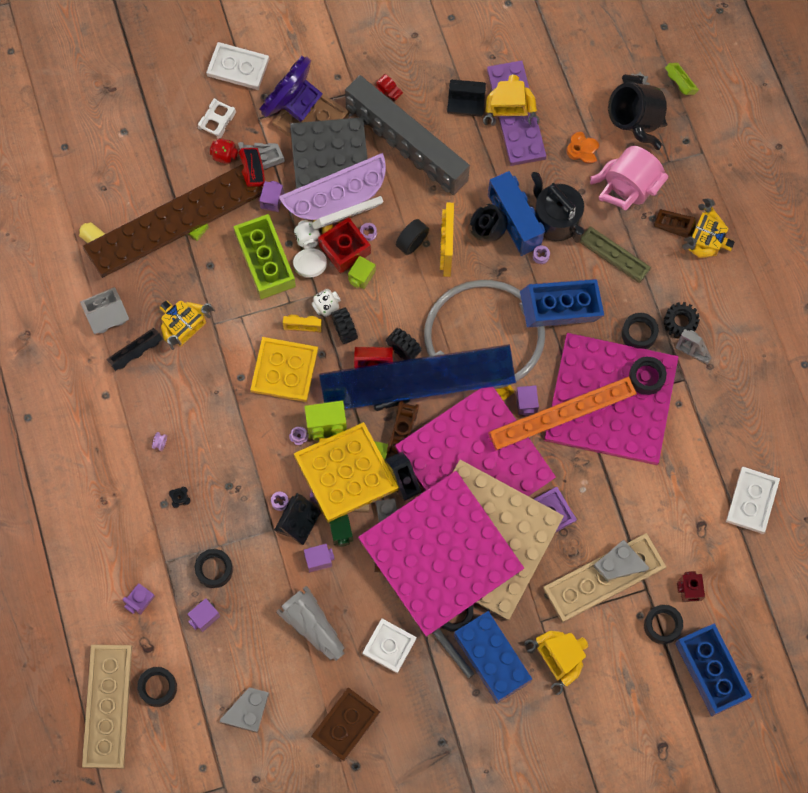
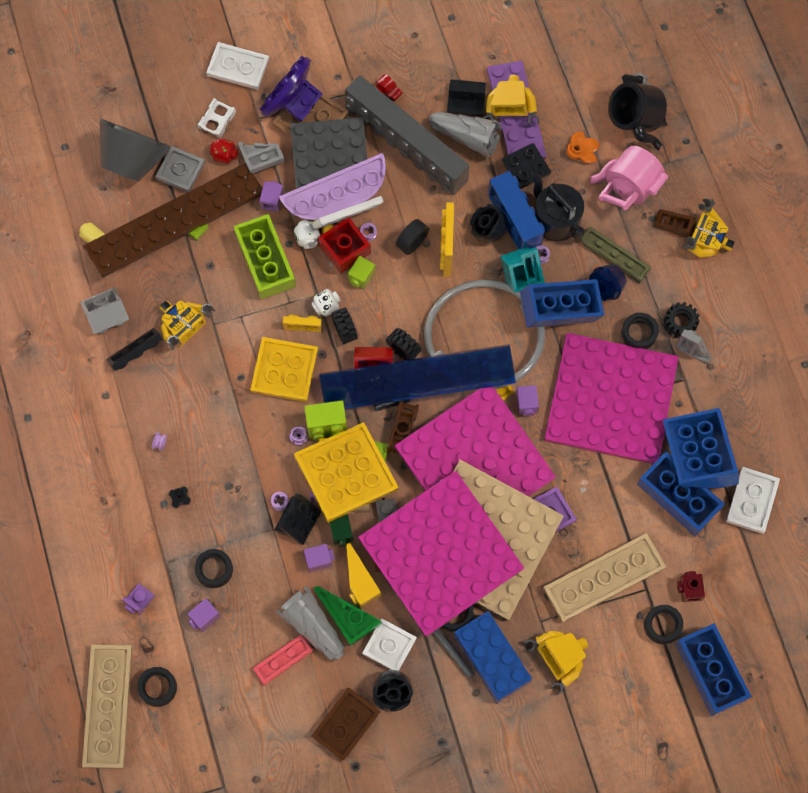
(128, 151): none -> dark grey cone
(180, 169): none -> light grey plate
(247, 710): light grey wing -> none
(253, 168): slope -> none
(282, 659): none -> coral tile
(310, 262): white piece -> none
(350, 619): none -> green wing
(362, 585): none -> yellow slope
(392, 690): none -> black cylinder
(403, 475): black brick -> none
(475, 132): none -> light grey cone
(522, 268): none -> teal plate
(524, 162): none -> black bracket
(562, 413): orange plate -> none
(610, 281): none -> clear blue cone
(620, 562): light grey wing -> none
(648, 361): black tyre -> none
(684, 82): lime plate -> none
(688, 505): none -> blue brick
(701, 450): none -> blue slope

